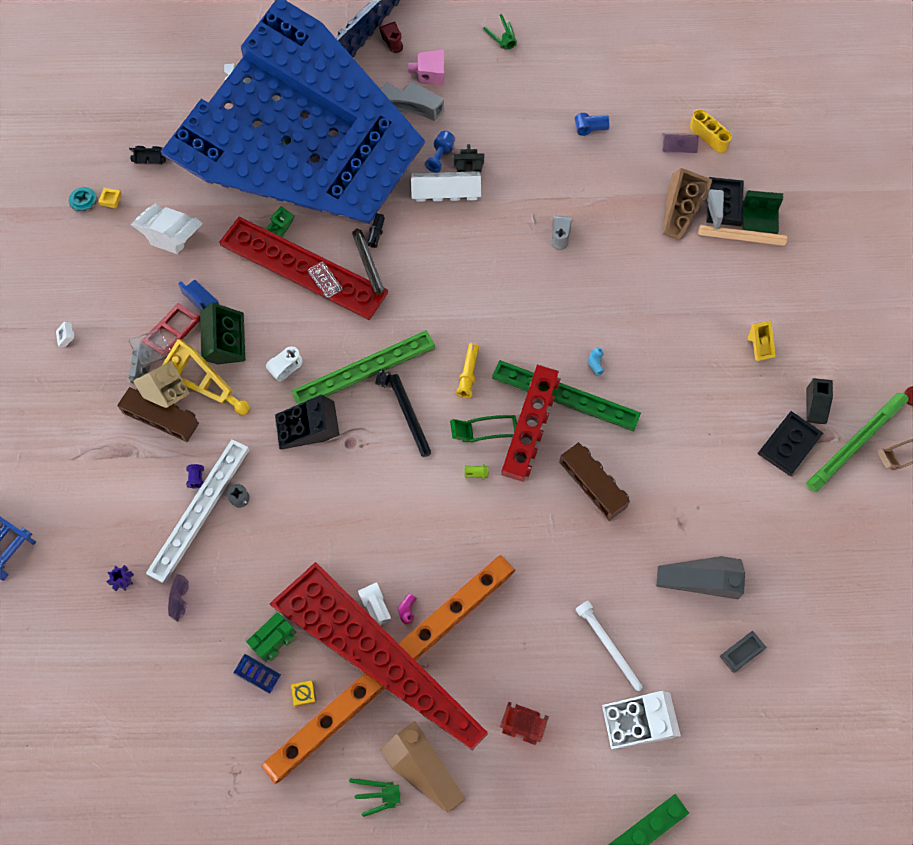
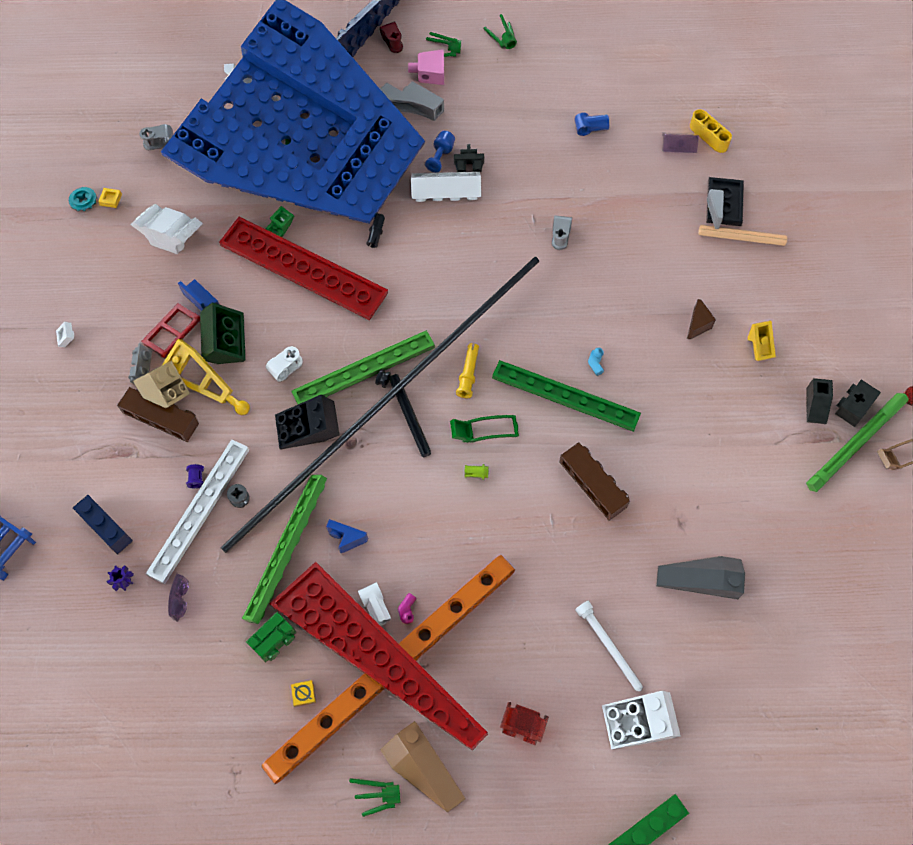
(102, 524): none -> dark blue arch
(141, 154): black hinge -> none
(150, 347): clear piece -> none
(157, 136): none -> light grey piece
(260, 666): clear blue slope -> none
(284, 549): none -> bright green plate
(324, 279): clear tile -> none
(350, 536): none -> blue slope
(368, 262): dark brown axle -> none
(377, 407): none -> black piece
(454, 44): none -> green plant
(542, 377): red brick -> none
(684, 198): medium nougat wedge -> none
(701, 320): none -> reddish brown slope
(743, 651): dark grey tile -> none
(761, 211): dark green bracket -> none
(790, 443): black tile -> none
(857, 403): none -> pearl dark grey brick

